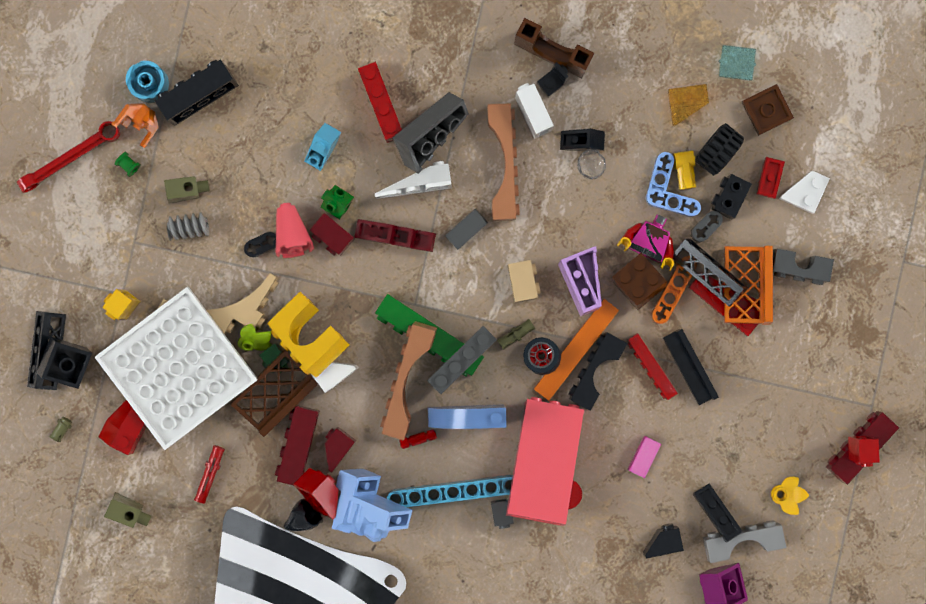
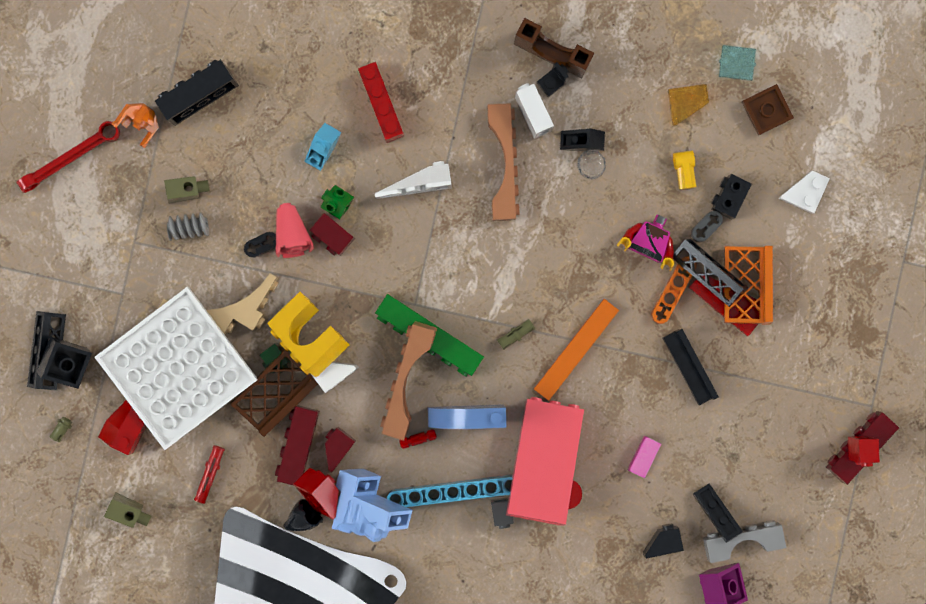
(120, 304): yellow brick -> none
(127, 164): green bush -> none
(146, 71): medium azure brick -> none
(253, 340): lime plate -> none
(395, 235): dark red slope -> none
(429, 131): dark grey wedge -> none
(462, 360): dark grey brick -> none
(466, 229): dark grey slope -> none
(523, 280): tan brick -> none
(541, 346): wheel -> none
(582, 280): lavender wedge -> none
(608, 349): black arch -> none
(639, 281): reddish brown brick -> none
(651, 365): red piece -> none
(661, 189): light blue beam -> none
(719, 149): black tyre -> none
(770, 177): red plate -> none
(791, 495): yellow plate -> none
(818, 270): dark grey arch -> none

